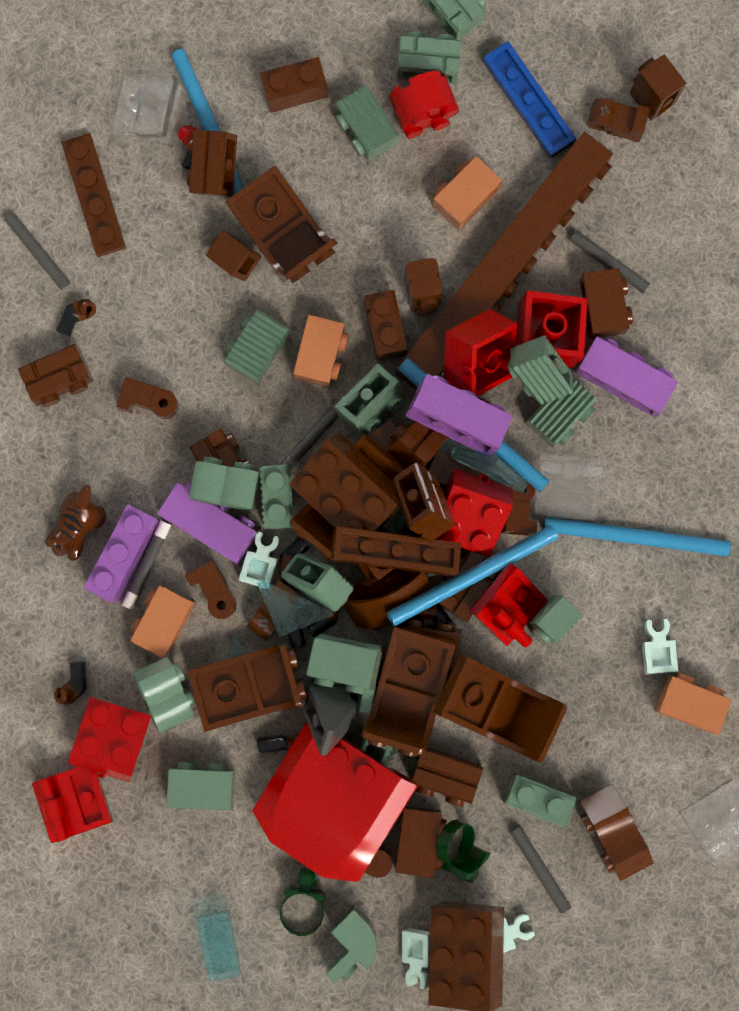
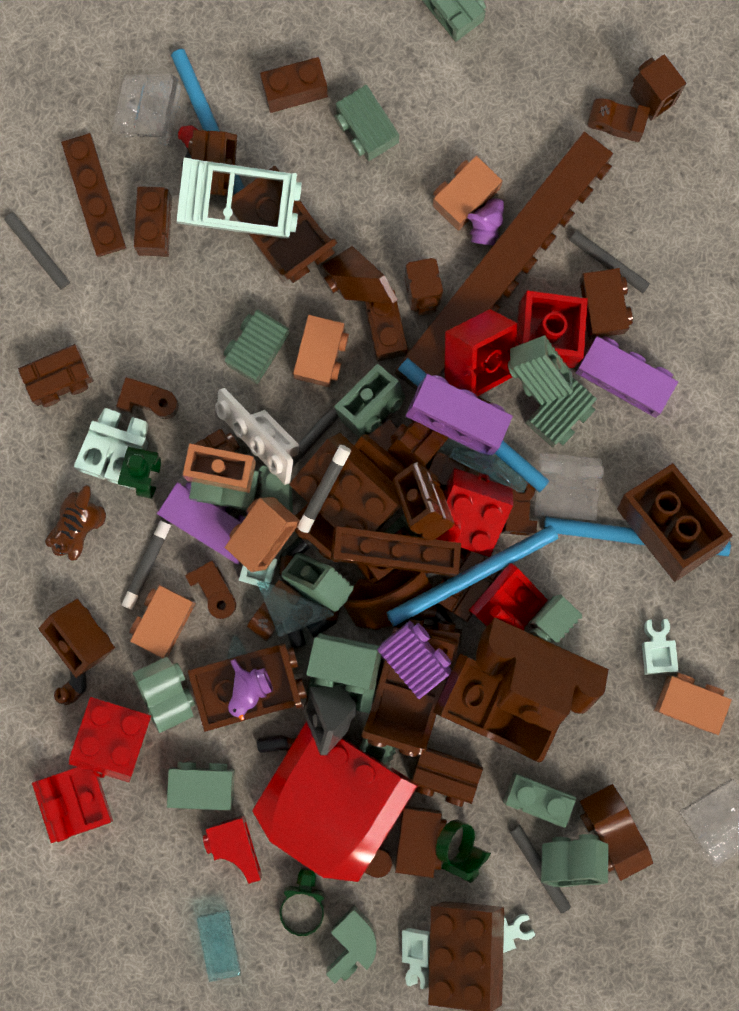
(74, 313): arm -> none
(76, 637): none -> reddish brown brick
(108, 445): none -> light aqua hips
(121, 554): medium lavender brick -> none
(136, 470): none -> dark green piece
(153, 221): none -> reddish brown brick
(196, 190): none -> light aqua door
(219, 468): none -> nougat brick
(233, 255): reddish brown brick -> none
(233, 843): none -> red arch
(248, 689): none -> medium lavender animal
(261, 435): none -> white bracket
(261, 533): none -> nougat brick
(324, 488): none -> dark grey bar
(357, 278): none -> reddish brown slope
(415, 658): none -> medium lavender brick
(424, 103): red brick -> none
(426, 54): sand green brick -> none
(487, 222): none -> medium lavender animal
(529, 99): blue plate -> none
(538, 677): none -> reddish brown brick
(574, 862): none -> sand green brick
(674, 522): none -> reddish brown brick

